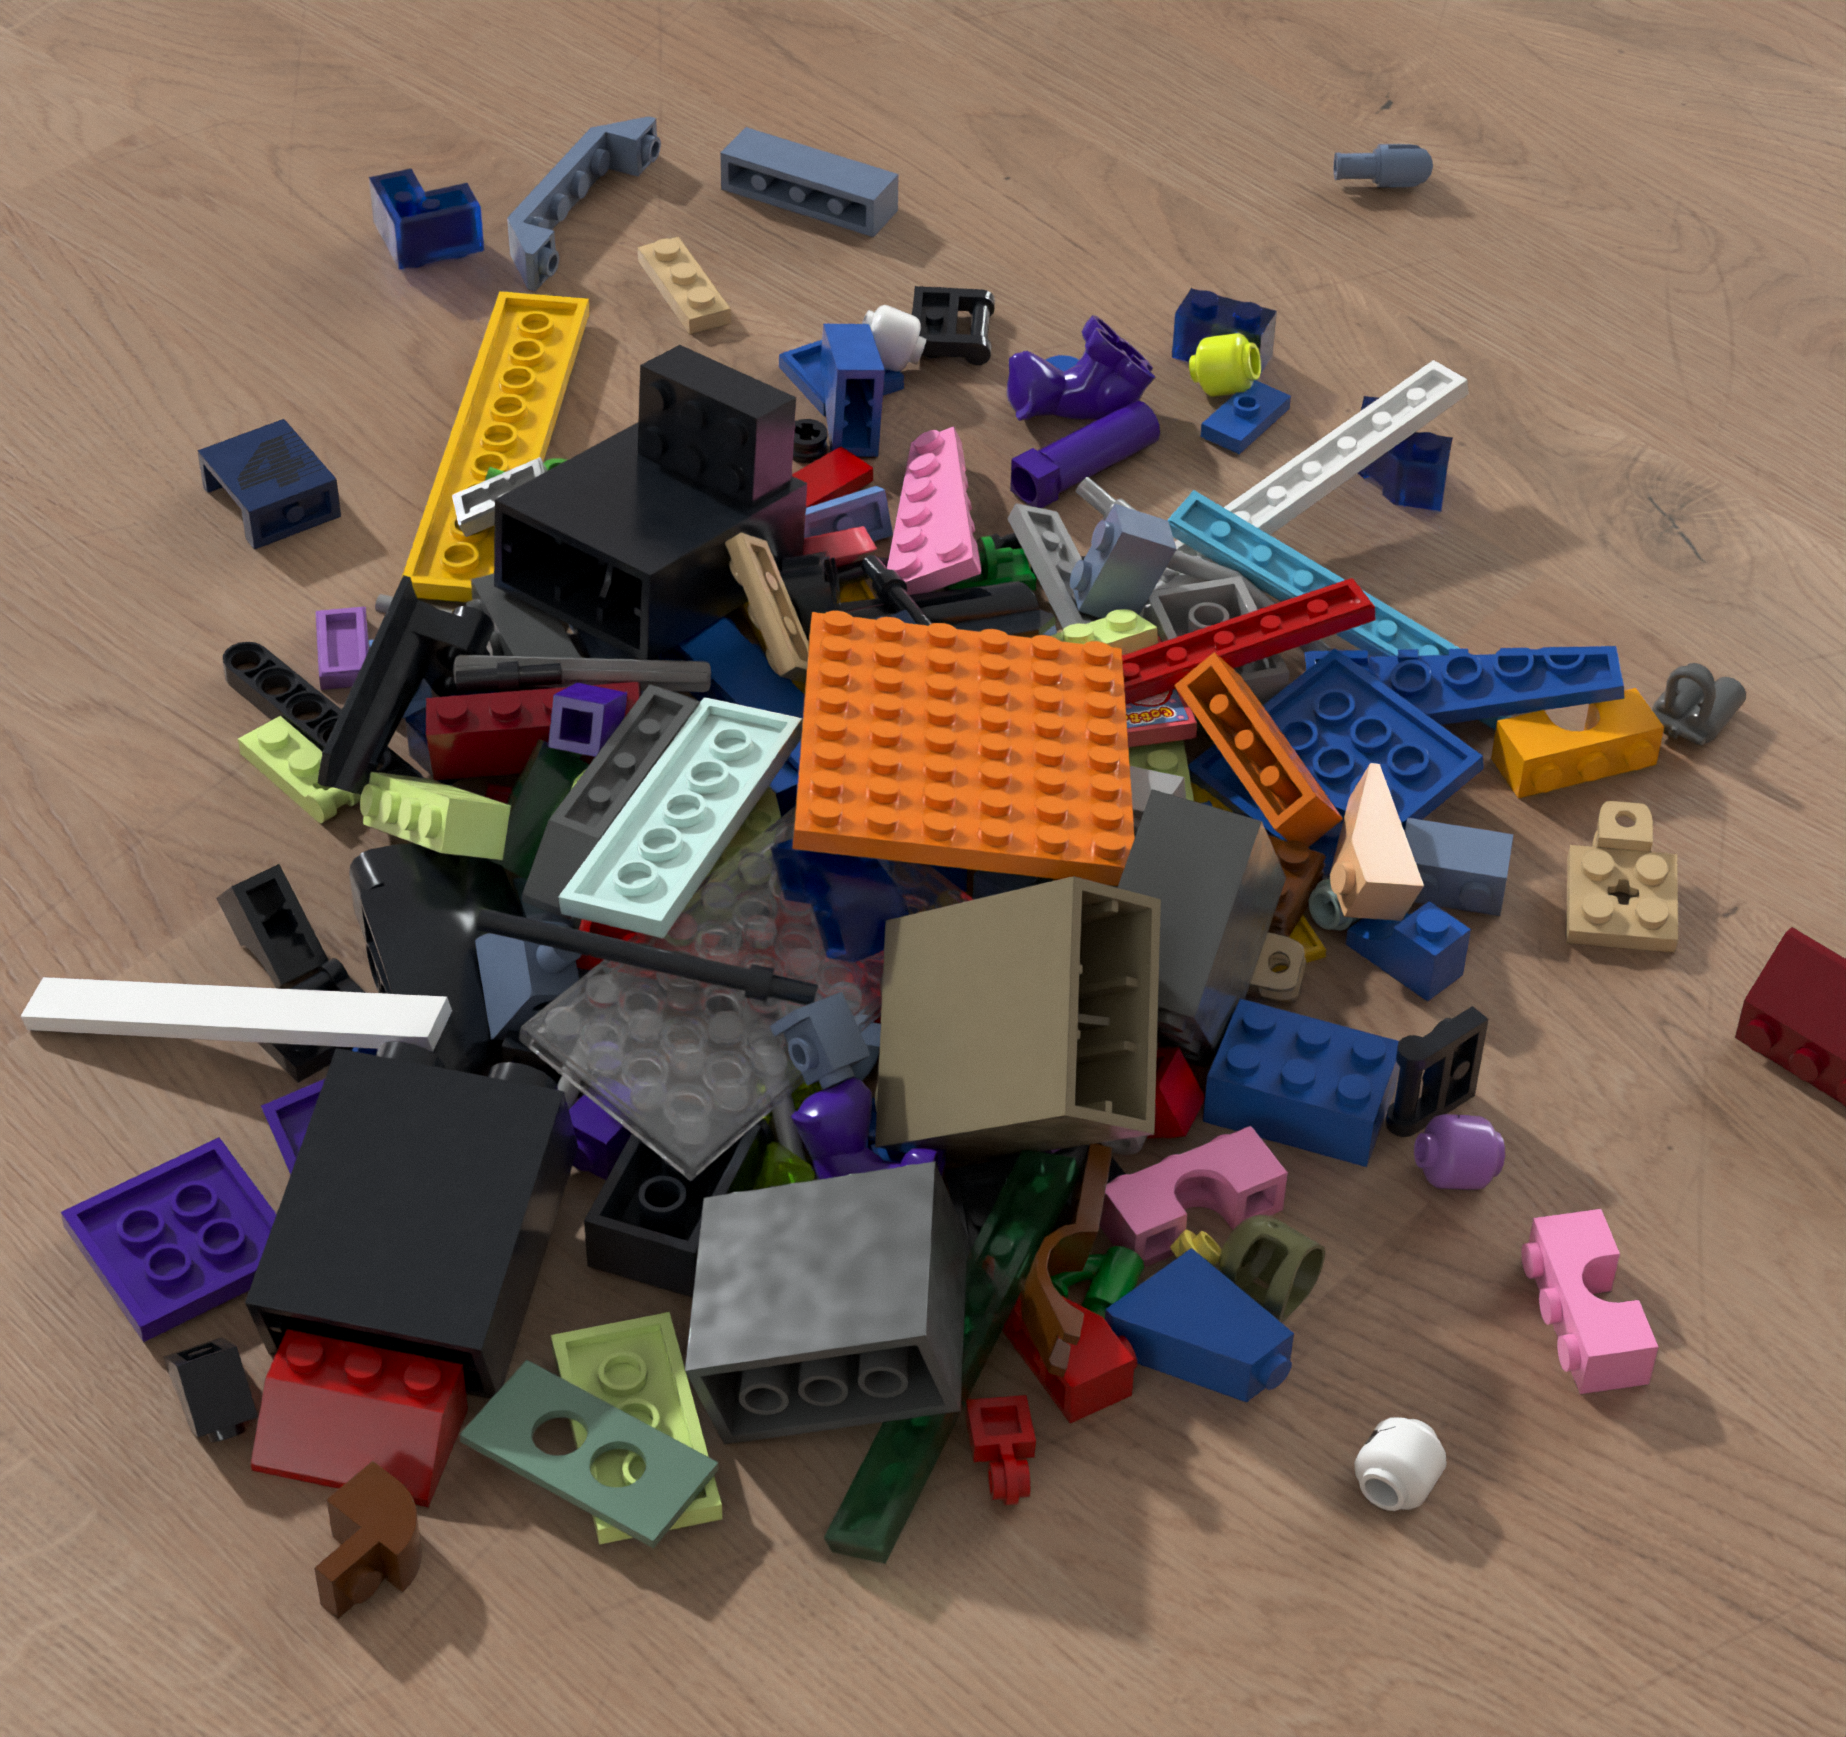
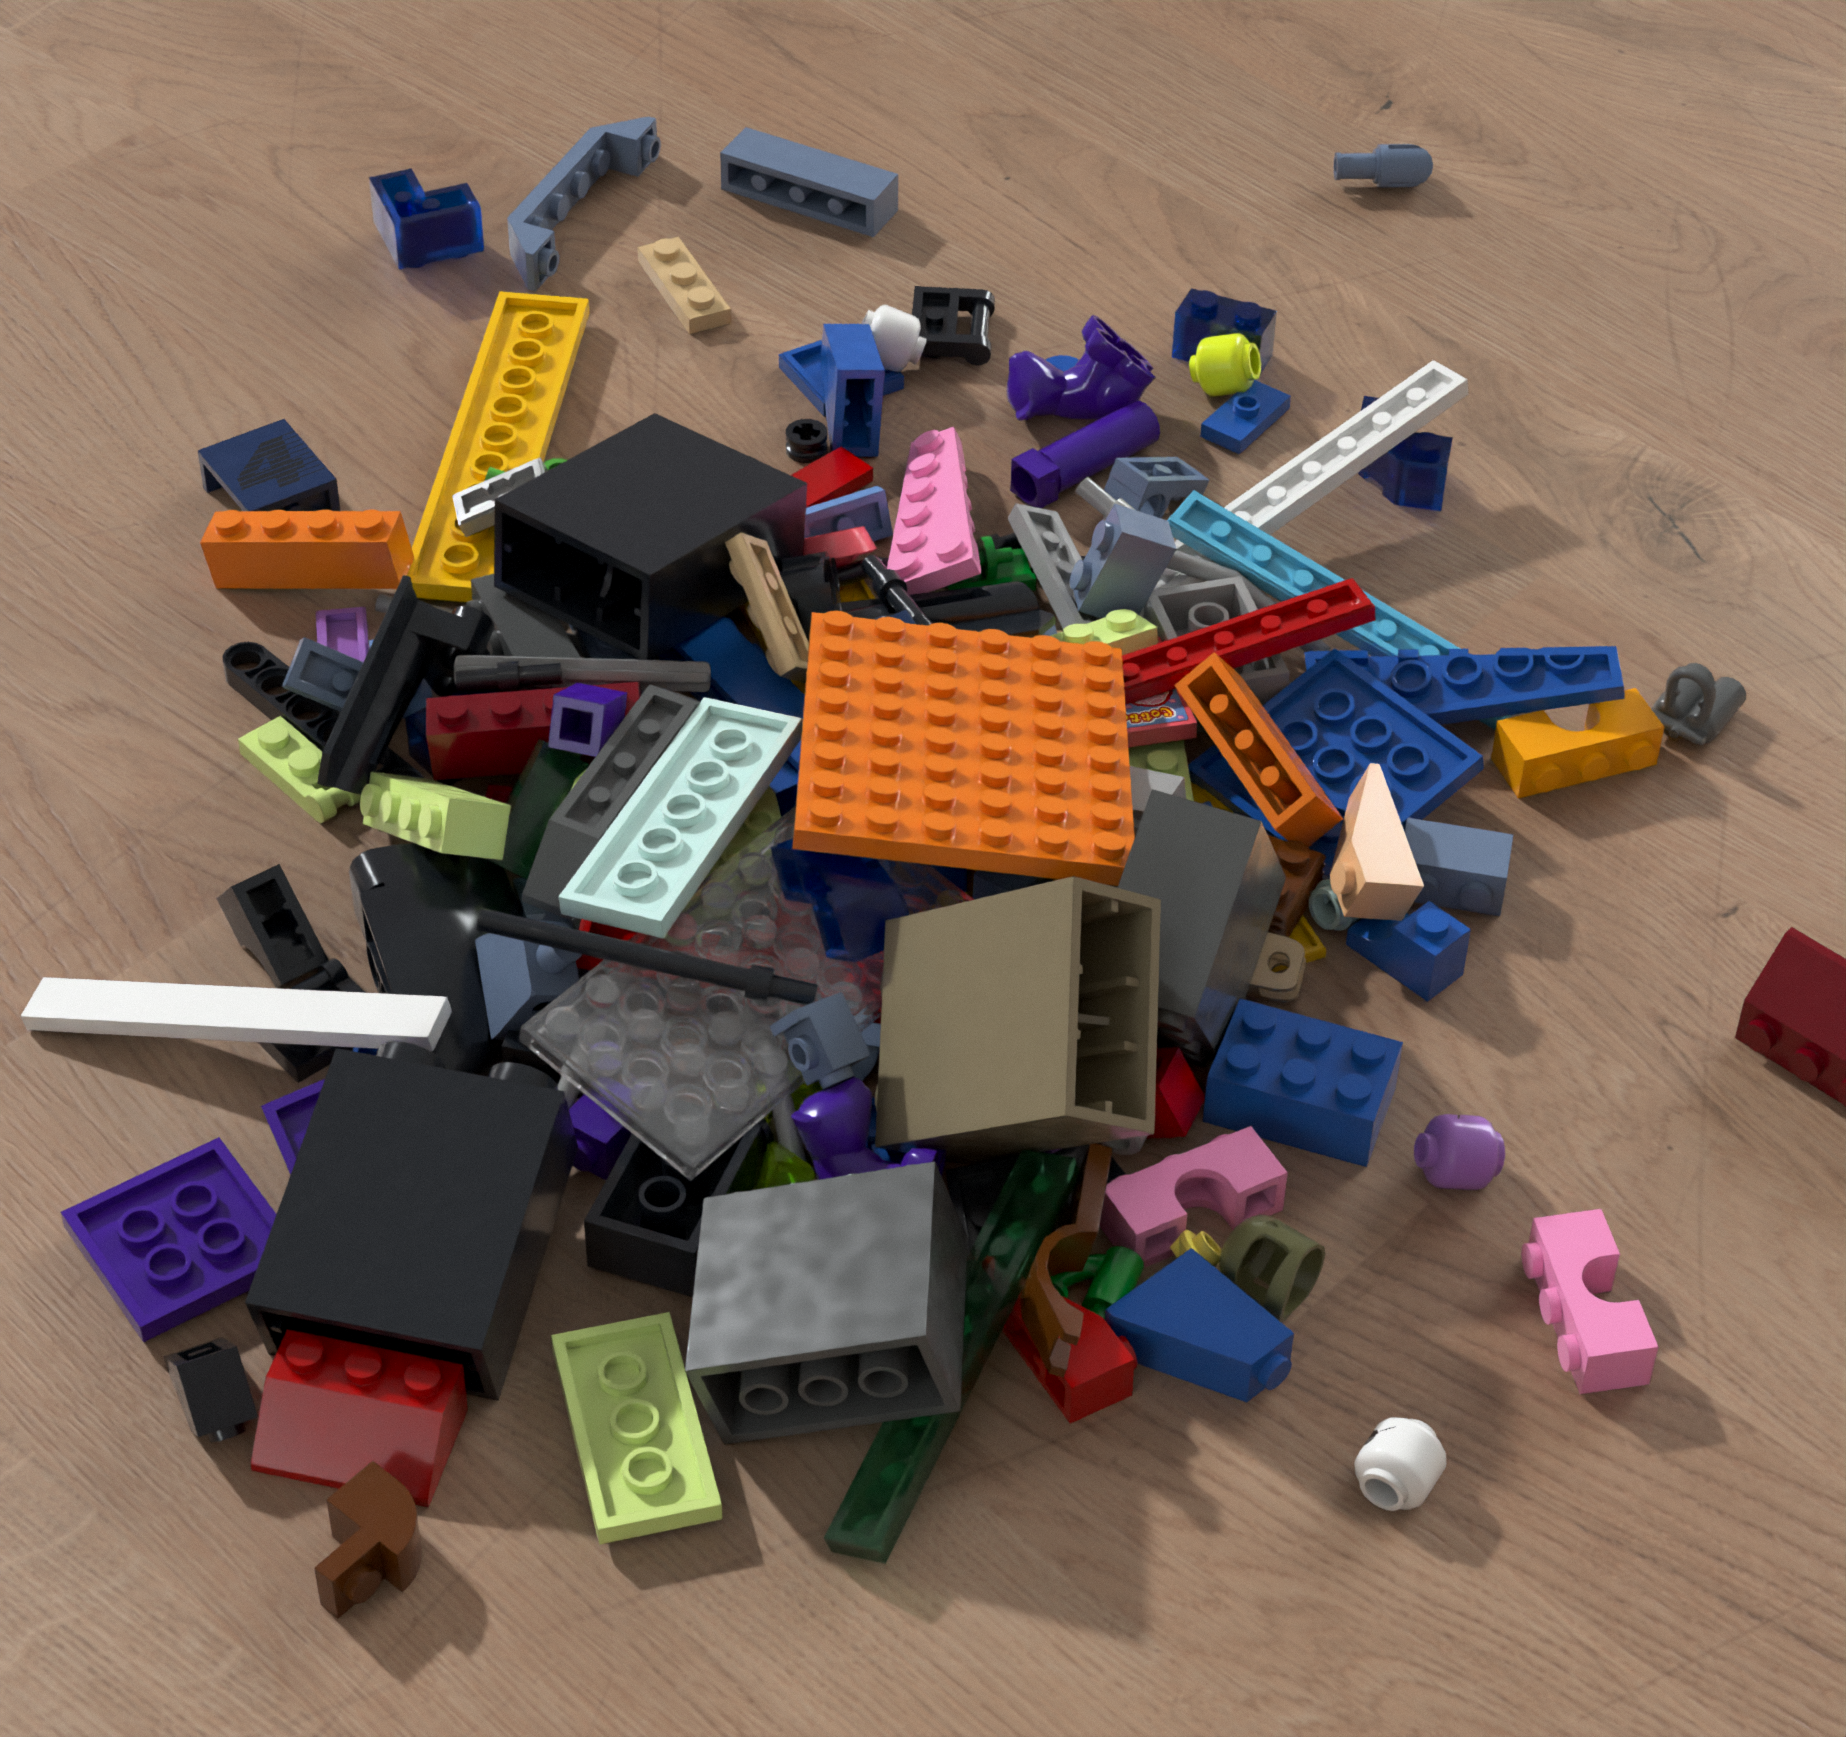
(307, 549): none -> orange brick
(322, 674): none -> sand blue tile
(643, 1509): sand green piece -> none
(716, 425): black brick -> none
(1002, 1432): red plate -> none
(1153, 482): none -> sand blue plate
(1451, 1067): black plate -> none
(1622, 863): tan plate -> none

